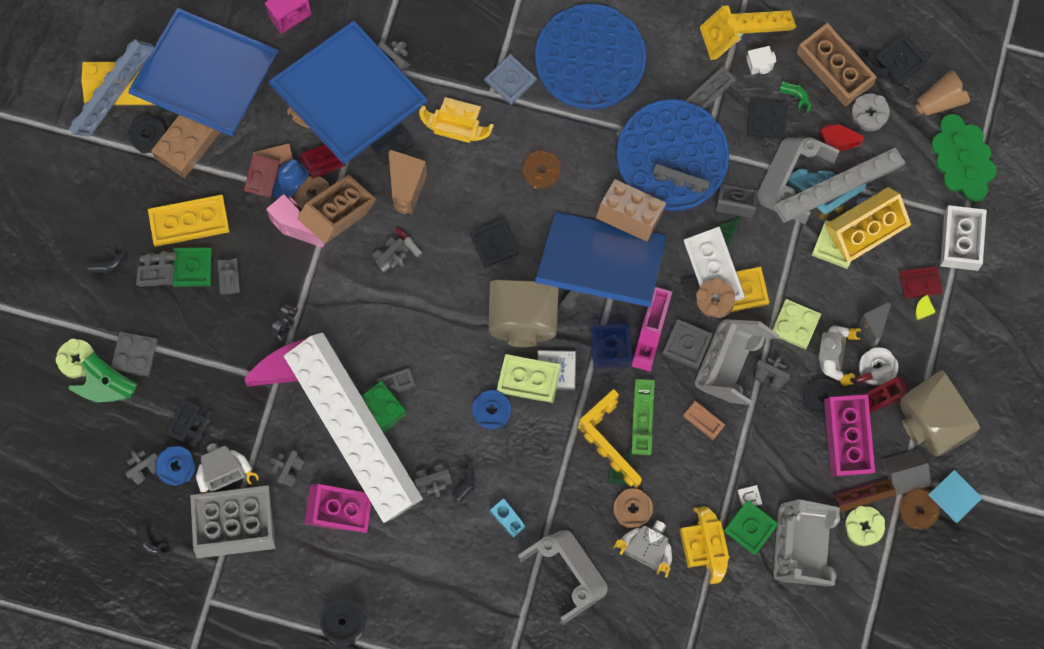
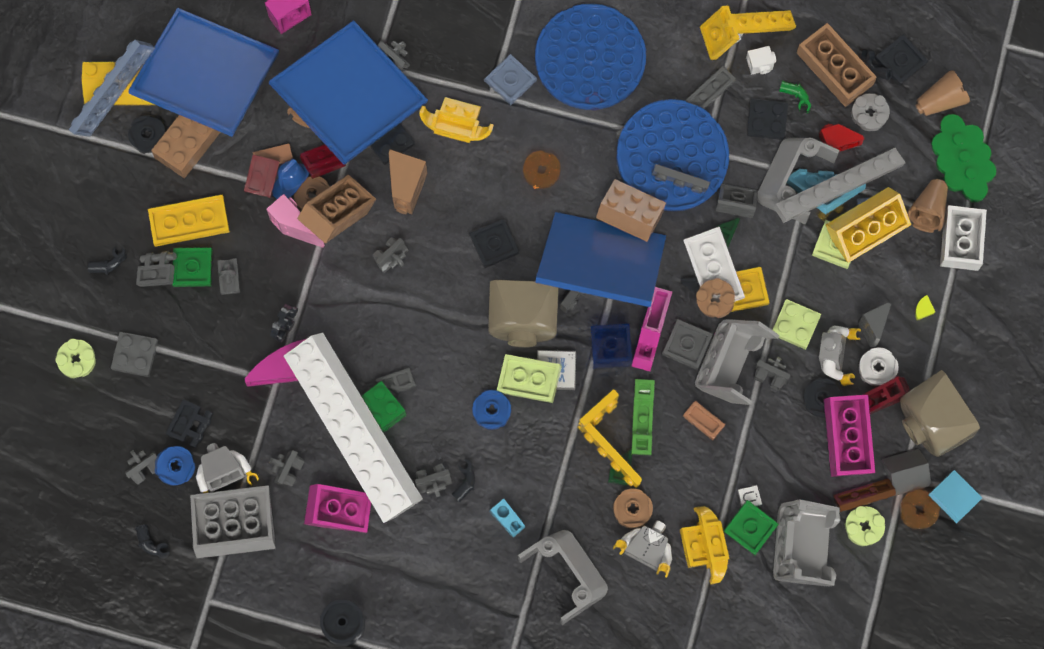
(98, 387): green pin -> none
(409, 243): light grey piece -> none
(874, 373): light grey piece -> none
(920, 282): dark red plate -> none
(929, 208): none -> medium nougat cone

